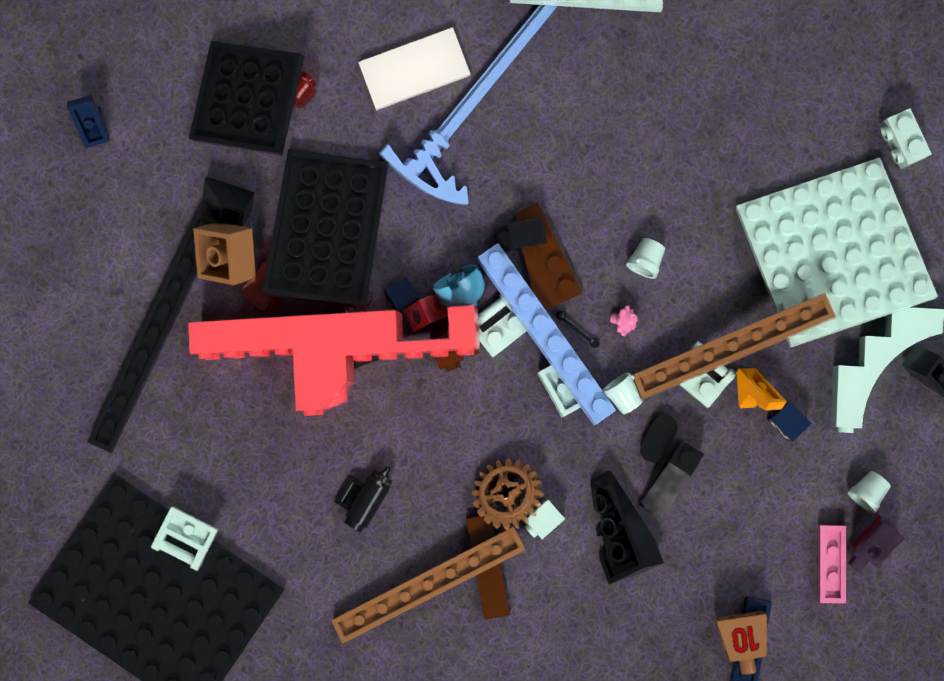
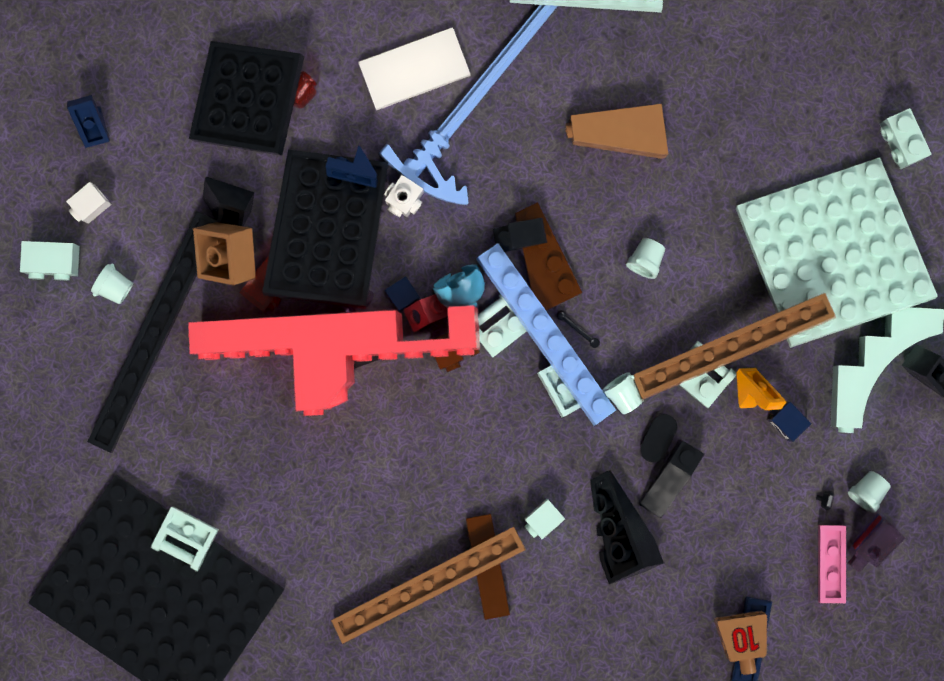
(49, 259): none -> light aqua brick
(87, 203): none -> white brick
(112, 285): none -> light aqua piece
(358, 172): none -> dark blue slope
(367, 500): black piece -> none
(407, 188): none -> white brick
(517, 492): medium nougat gear -> none
(621, 130): none -> medium nougat slope
(625, 320): bright pink plant -> none
(827, 499): none -> black rock

